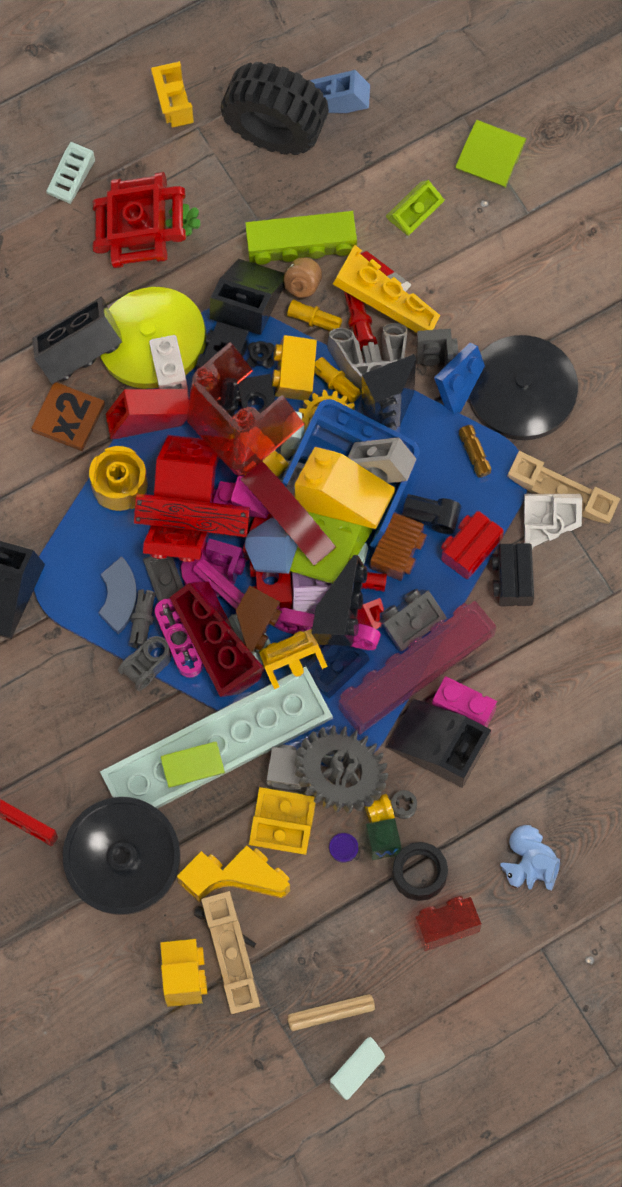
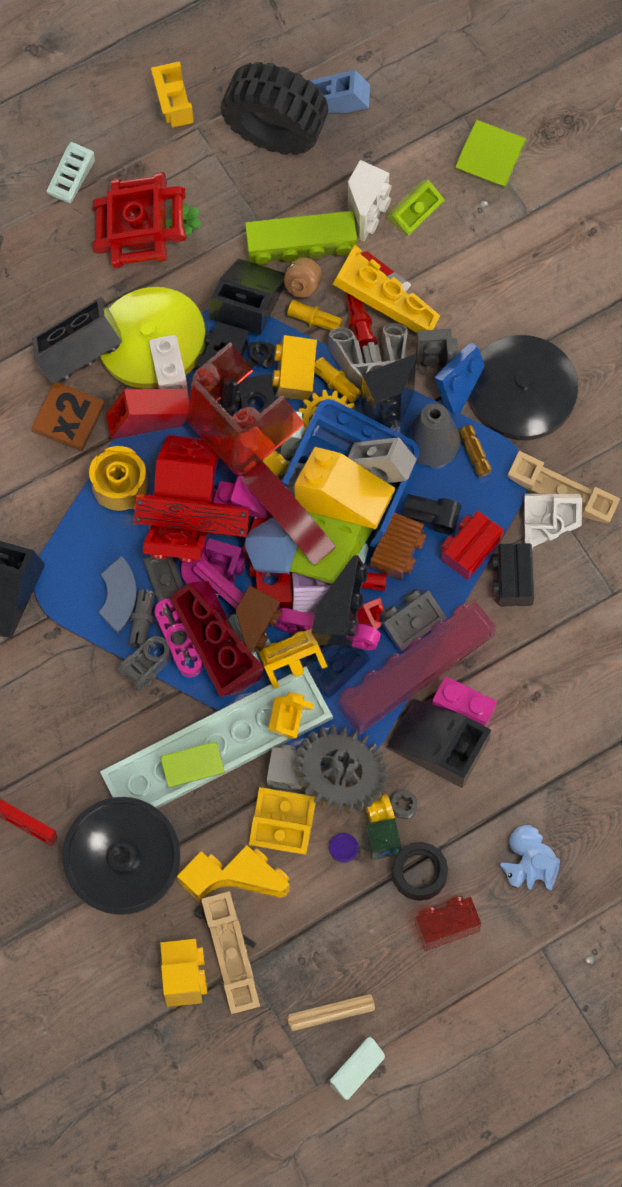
(287, 714): none -> yellow bracket
(368, 197): none -> white slope
(435, 436): none -> dark grey cone

